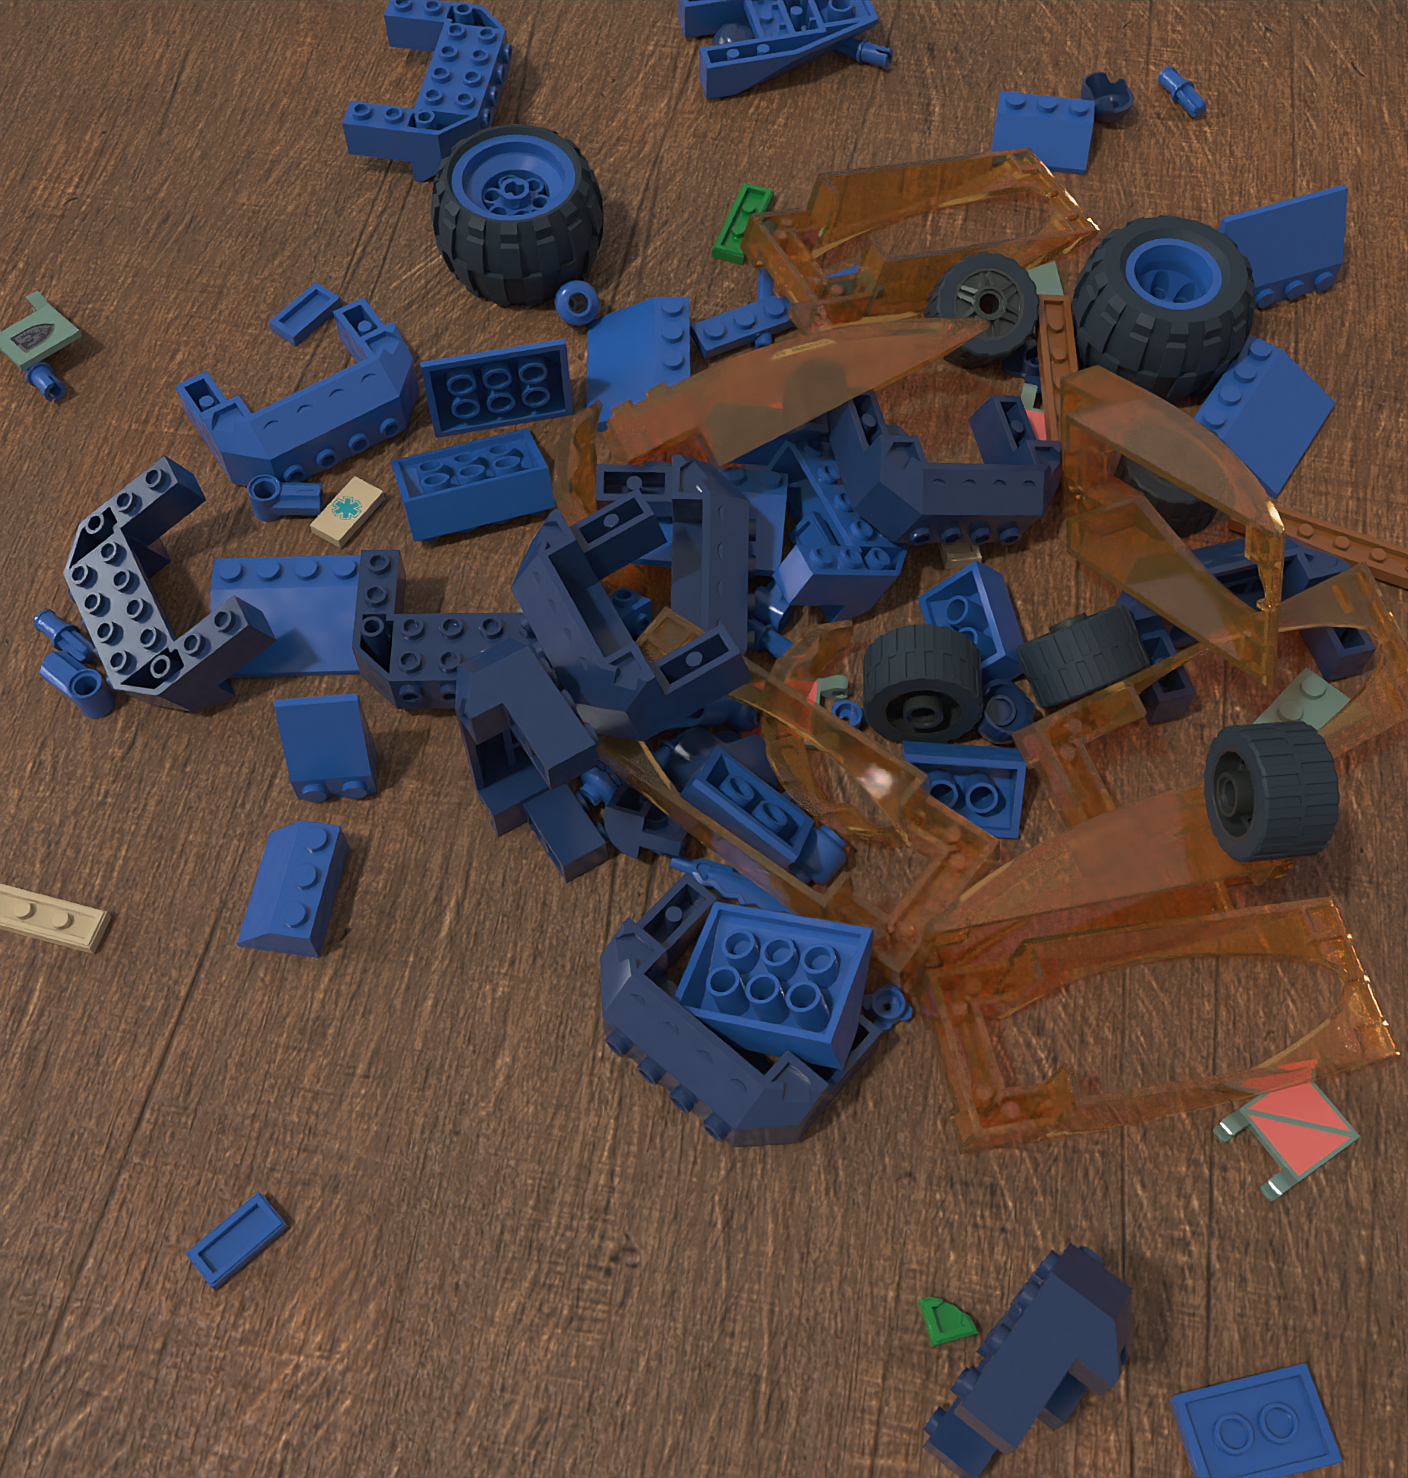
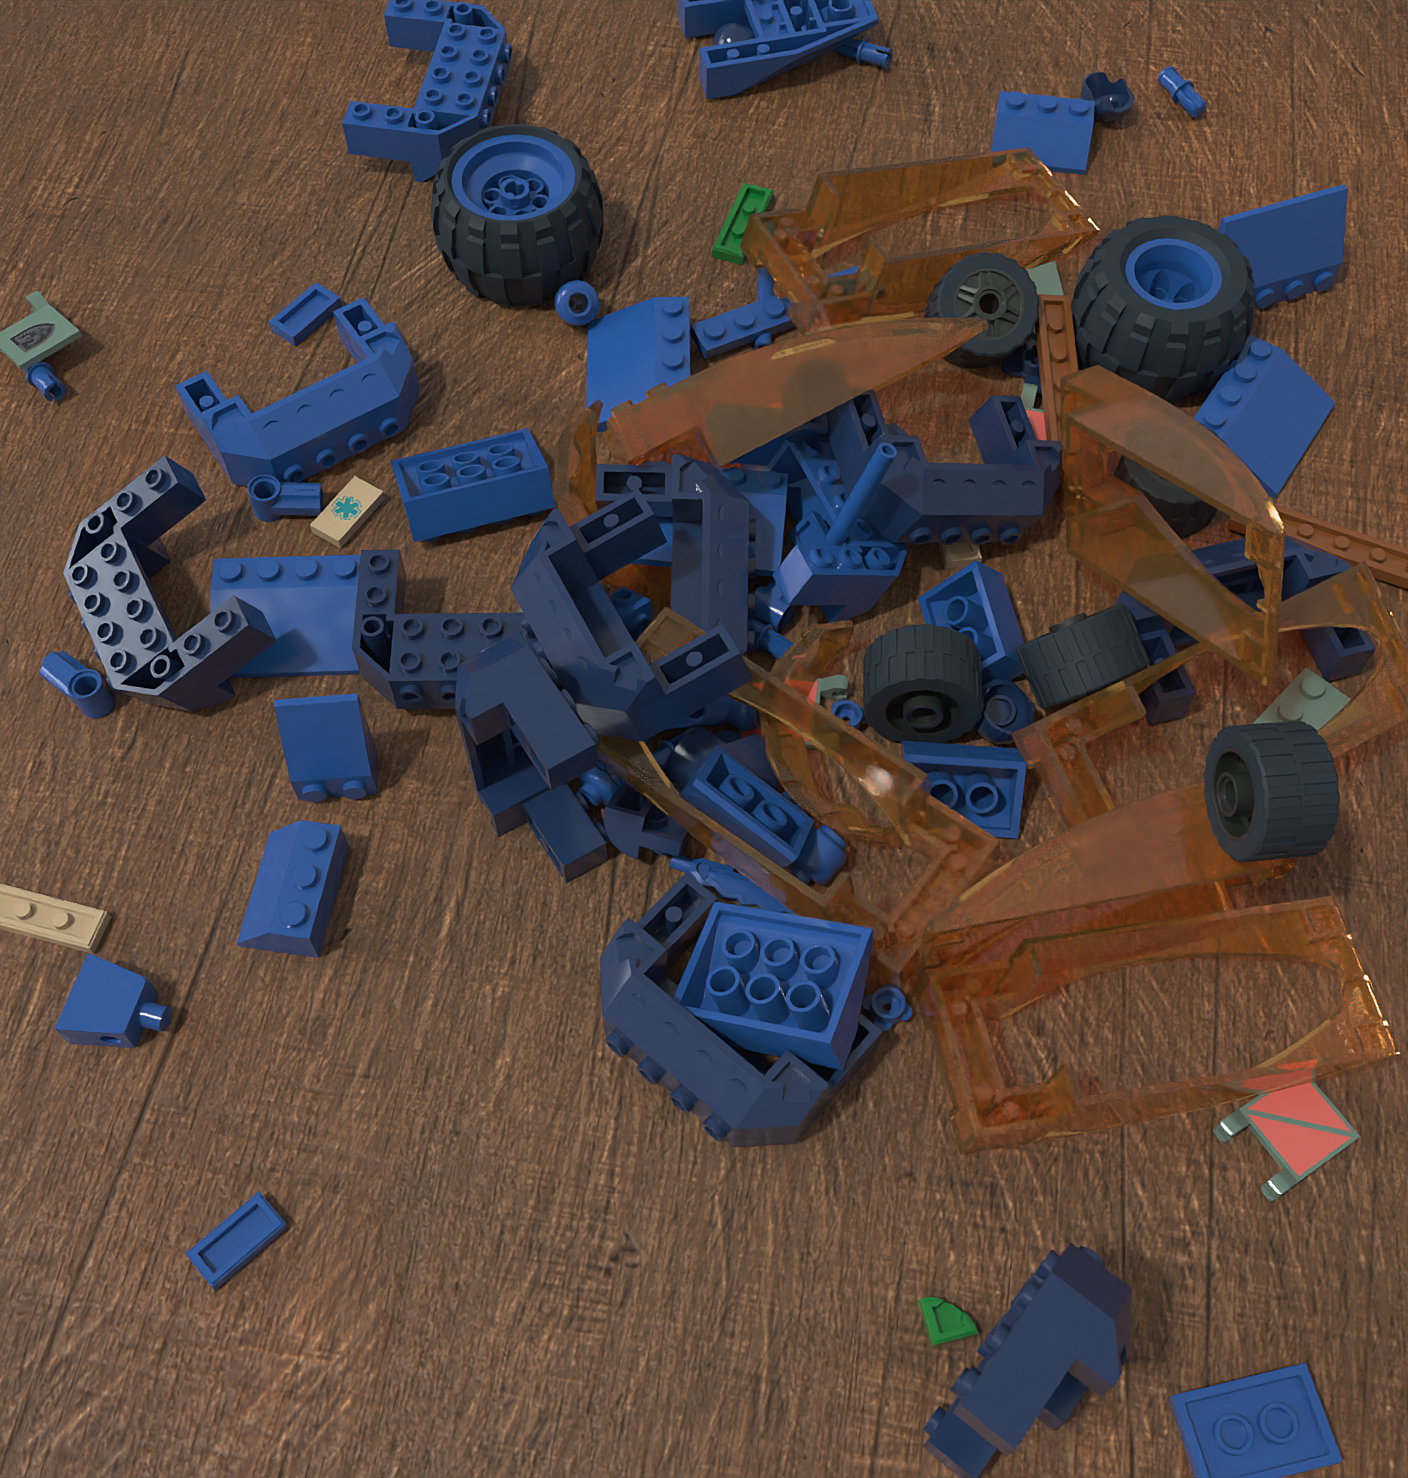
(64, 636): blue axle -> none
(110, 1007): none -> blue torso
(498, 387): blue slope -> none
(861, 494): none -> blue piece

